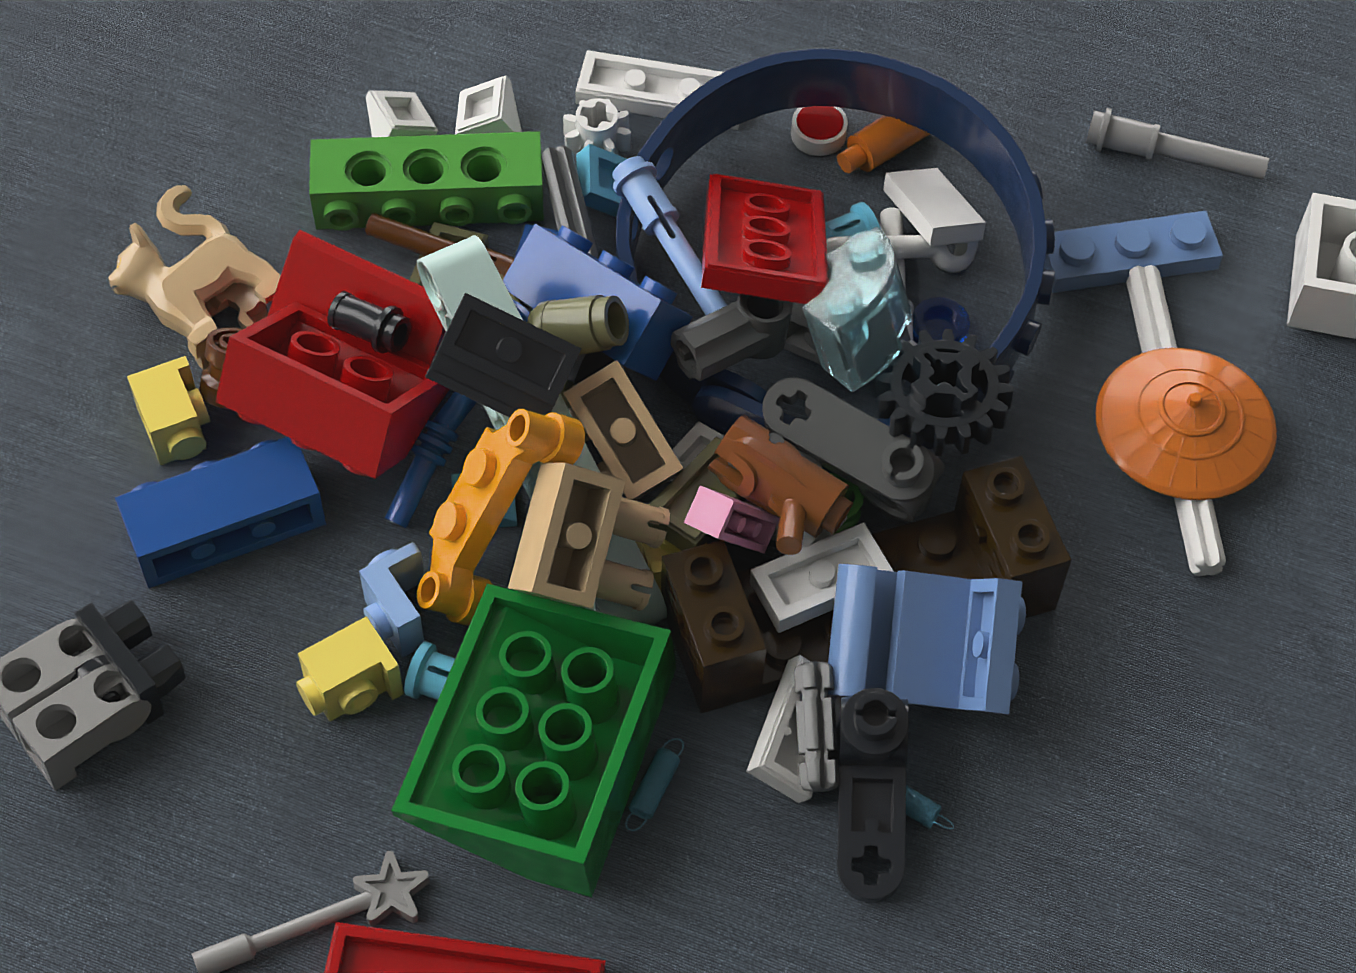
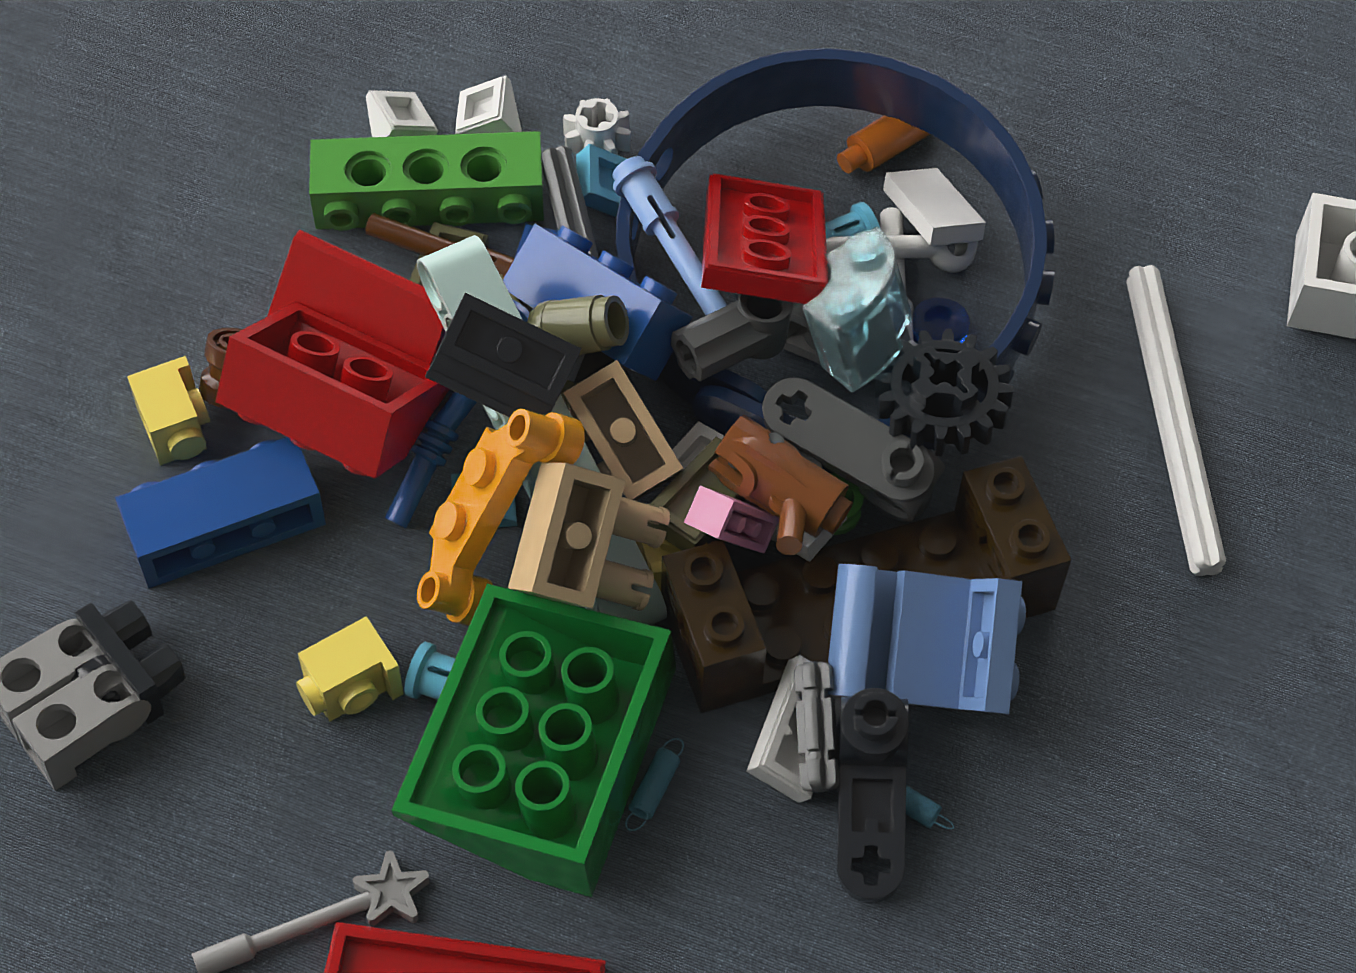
(202, 283): tan animal -> none
(383, 327): black pin -> none
(388, 606): light blue bracket -> none
(639, 84): white tile -> none
(805, 583): white plate -> none
(819, 129): tile -> none
(1109, 251): medium blue plate -> none
(1145, 139): light grey pin -> none
(1186, 423): orange hat -> none

